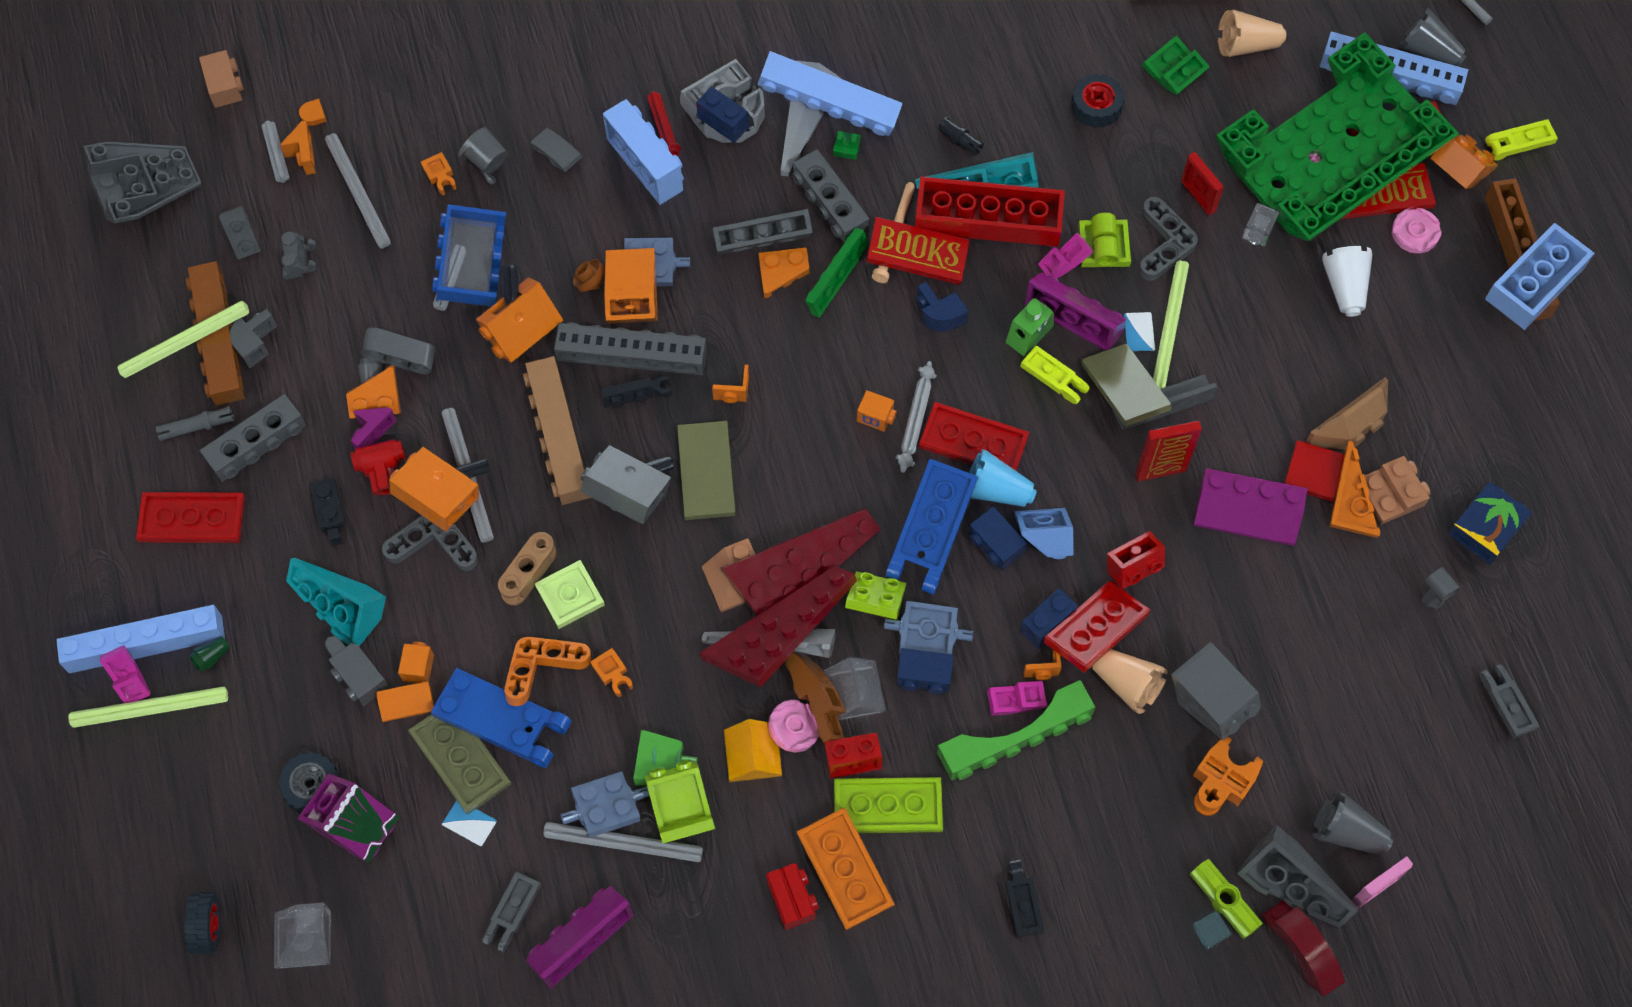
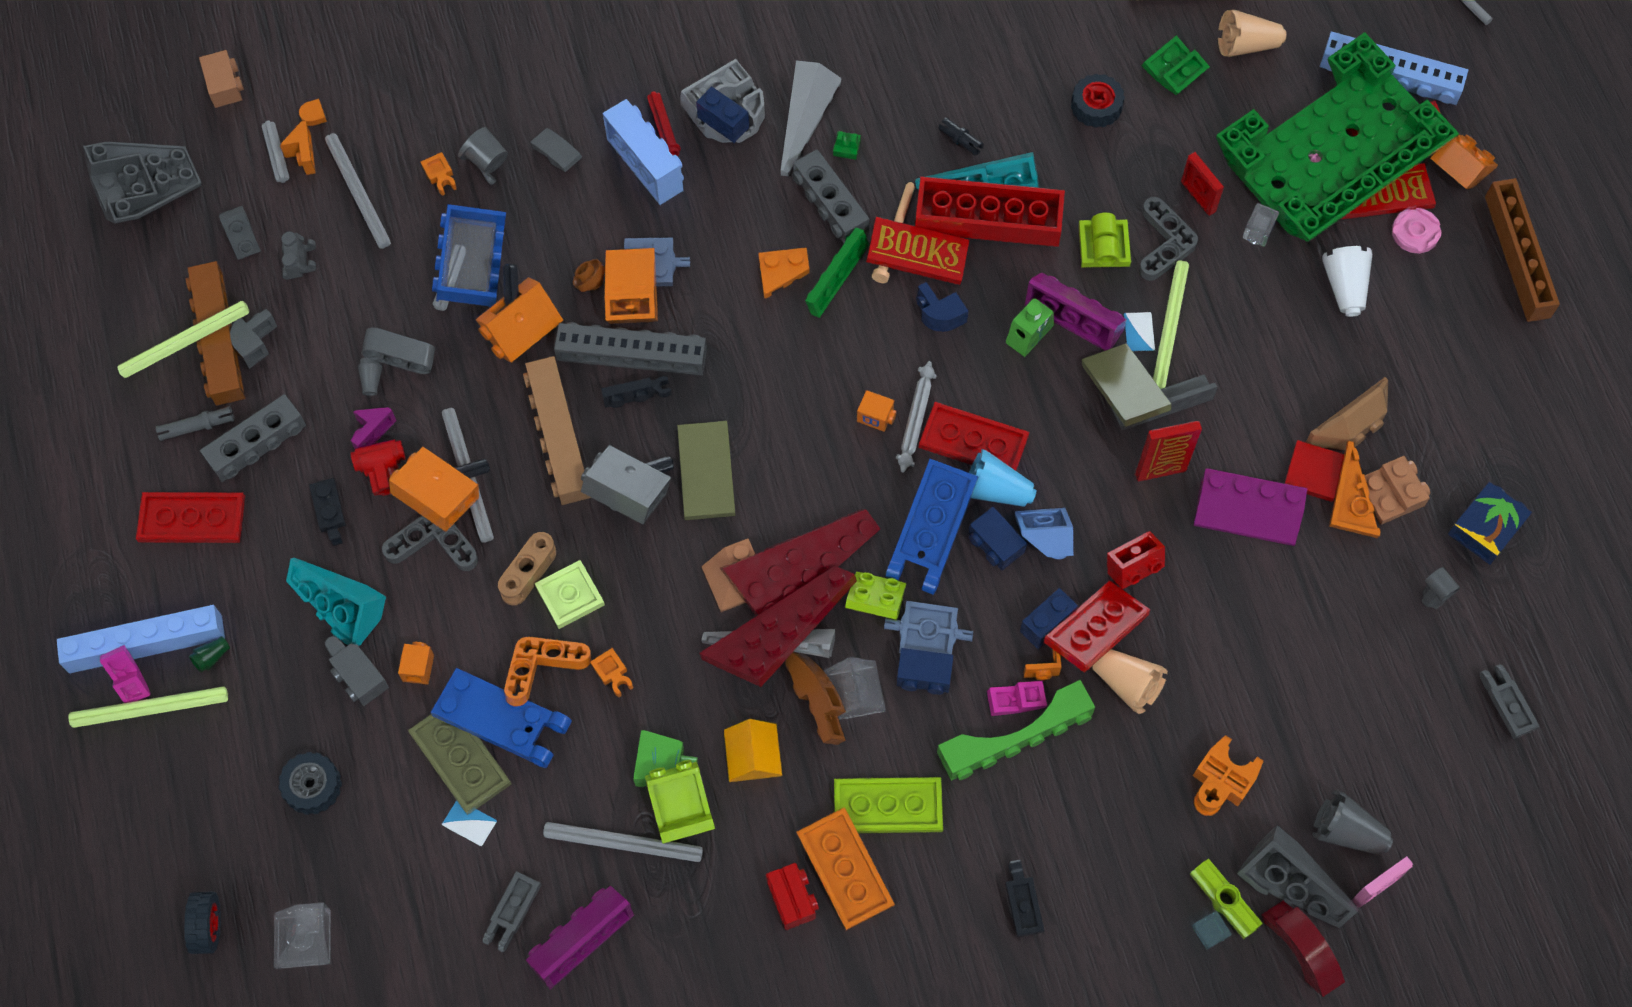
(349, 817): slope -> none
(375, 392): orange wing -> none
(405, 701): orange slope -> none
(605, 804): sand blue plate -> none
(732, 394): orange bracket -> none
(762, 232): dark grey brick -> none
(793, 726): bright pink tile -> none
(829, 94): light blue brick -> none
(853, 755): red bracket -> none
(1054, 374): neon yellow hinge -> none
(1061, 261): dark pink slope -> none
(1215, 692): dark grey slope -> none
(1433, 40): dark grey cone -> none
(1521, 139): neon yellow plate -> none
(1539, 276): light blue brick -> none

